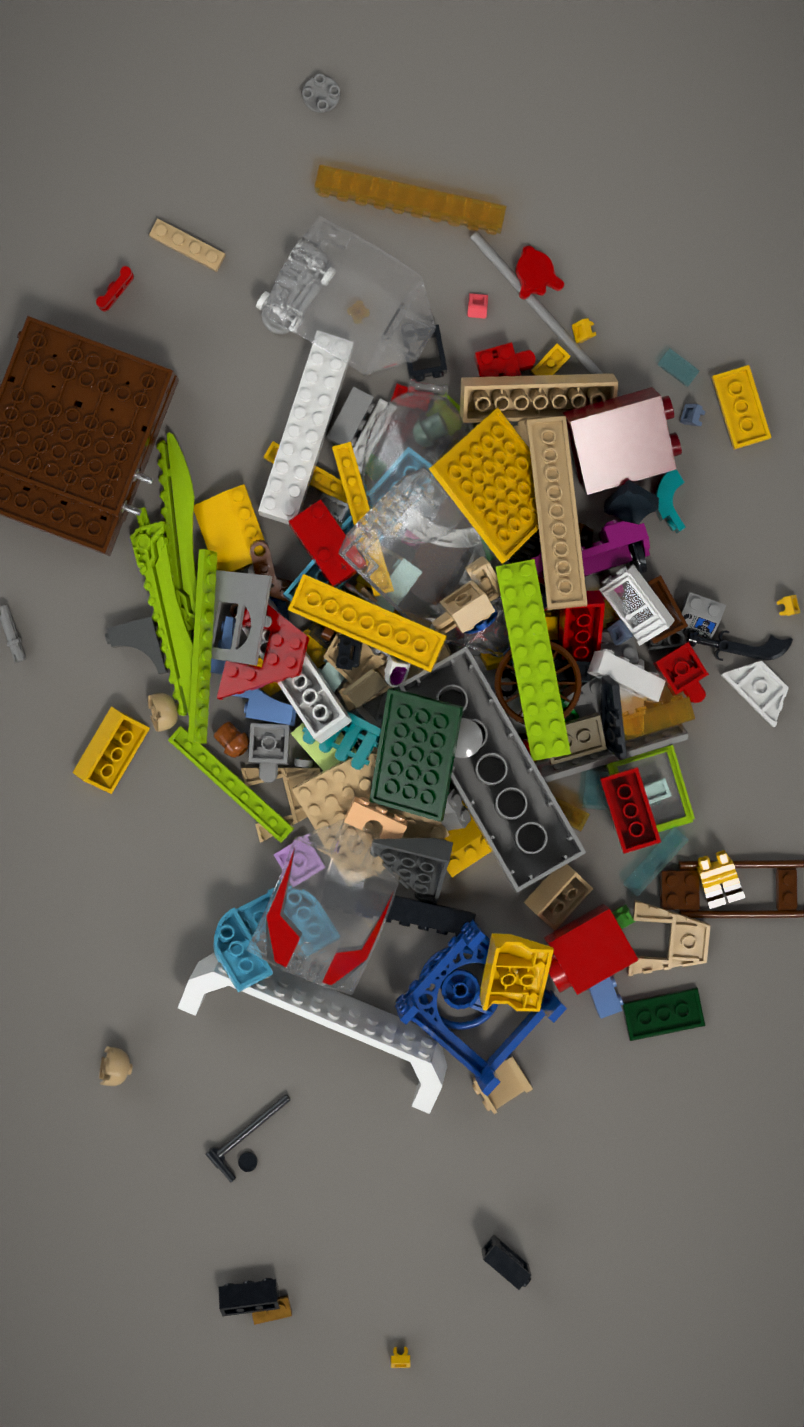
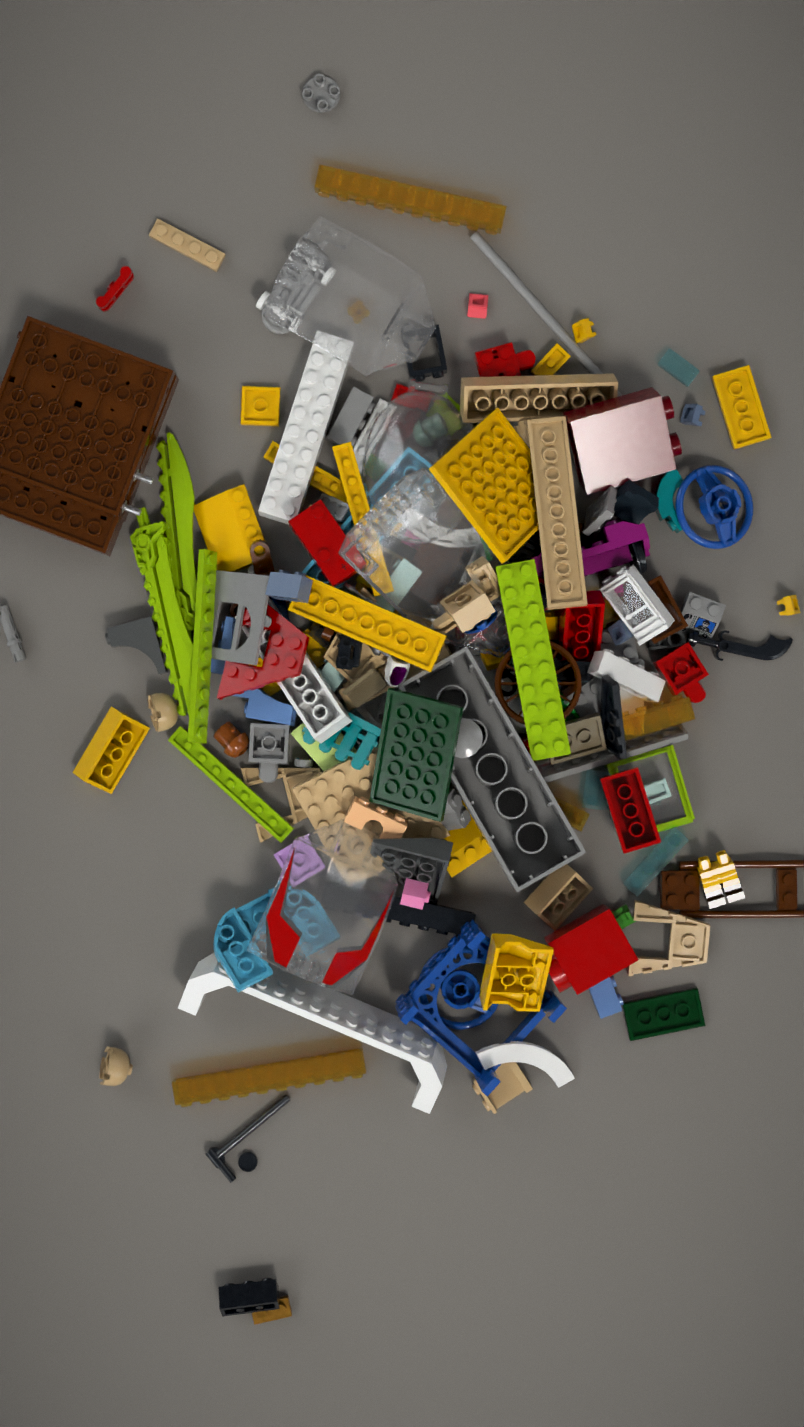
(260, 406): none -> yellow tile
(269, 1076): none -> clear yellow brick
(289, 586): none -> sand blue brick
(400, 1361): yellow tile -> none
(415, 894): none -> bright pink brick
(506, 1262): black window -> none
(526, 1053): none -> white tile
(535, 273): red tile -> none
(600, 511): none -> light grey plate
(714, 493): none -> blue piece
(759, 688): white wing -> none

